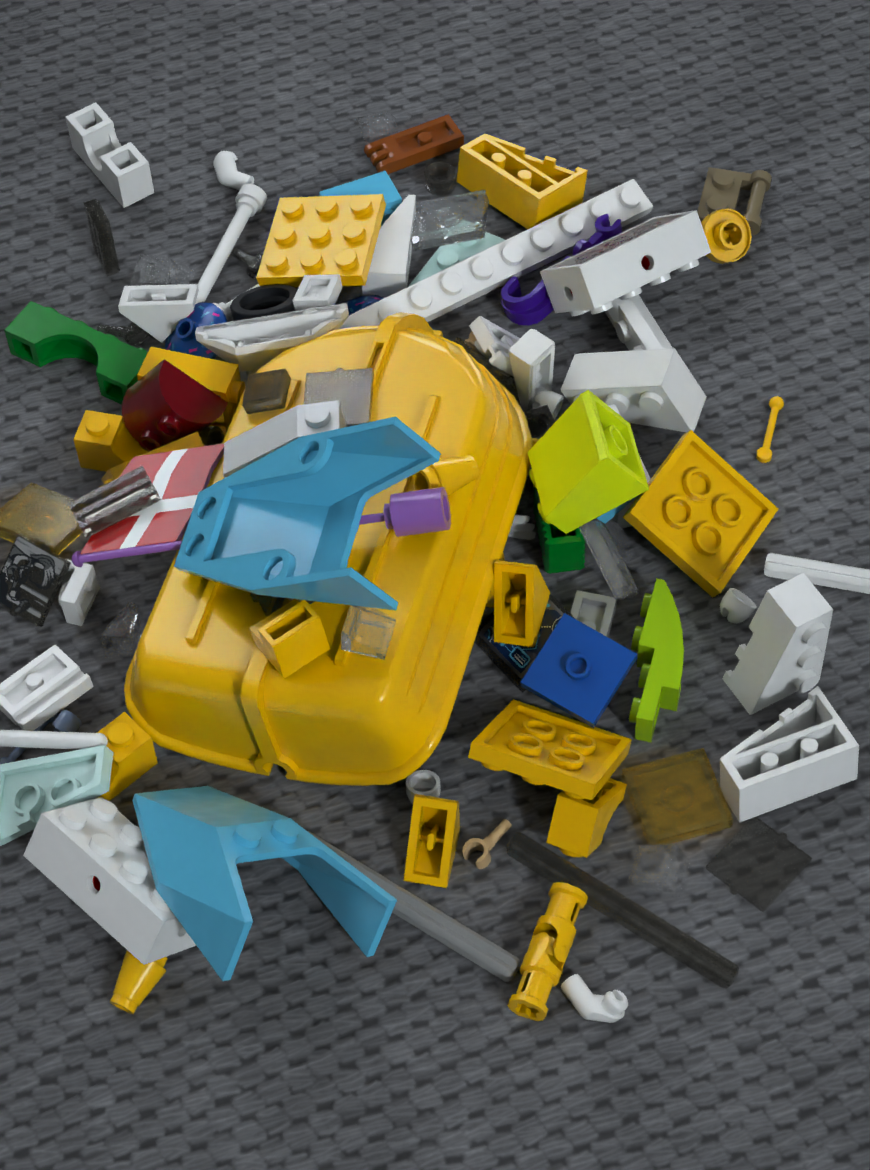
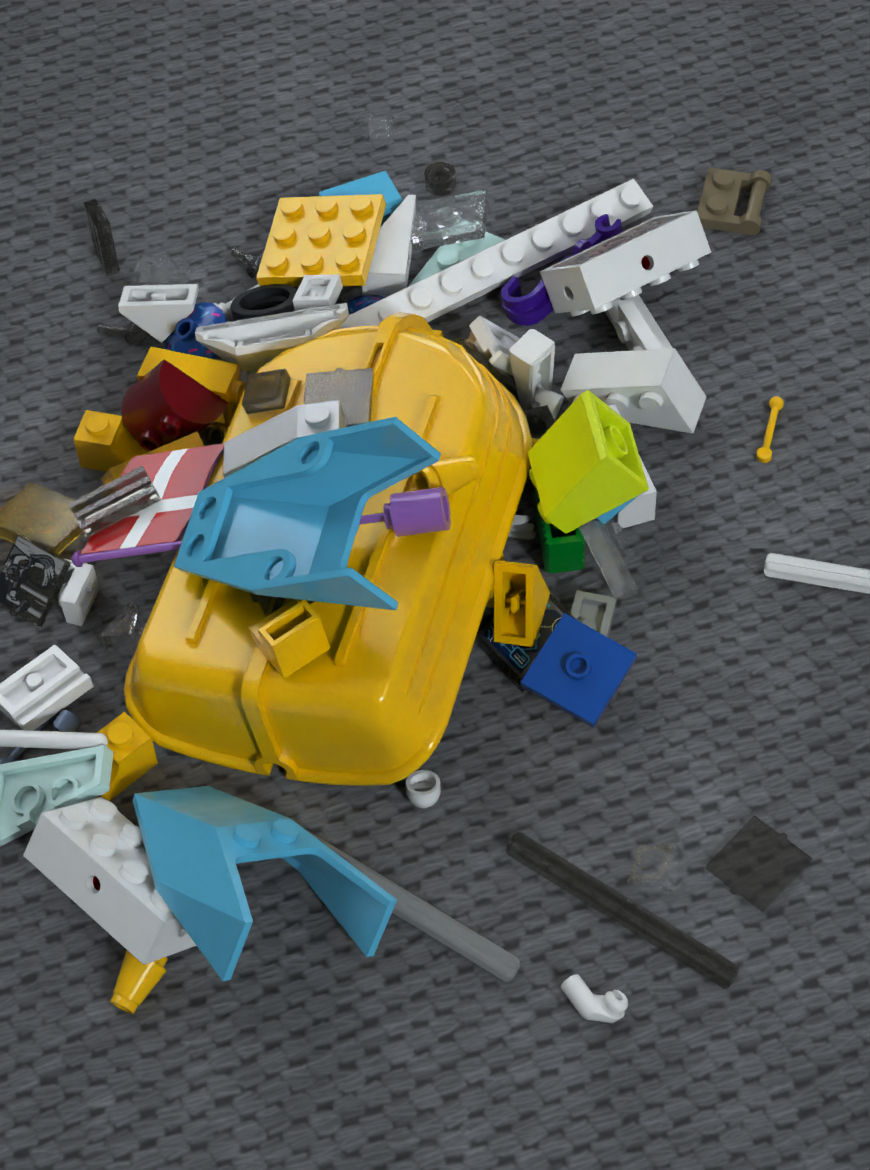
(45, 335): green arch -> none
(118, 167): white arch -> none
(227, 171): white arm -> none
(248, 203): white piece -> none
(367, 631): clear slope -> none
(415, 145): dark orange hinge -> none
(432, 840): yellow slope -> none
(486, 844): tan hand -> none
(517, 182): yellow wedge -> none
(547, 951): yellow piece -> none
(550, 750): yellow plate -> none
(580, 824): yellow arch -> none
(660, 660): lime slope -> none
(677, 798): clear yellow tile -> none
(701, 513): yellow plate -> none
(727, 235): yellow plate -> none
(736, 606): white hinge -> none
(784, 647): white wedge -> none
(789, 760): white wedge -> none

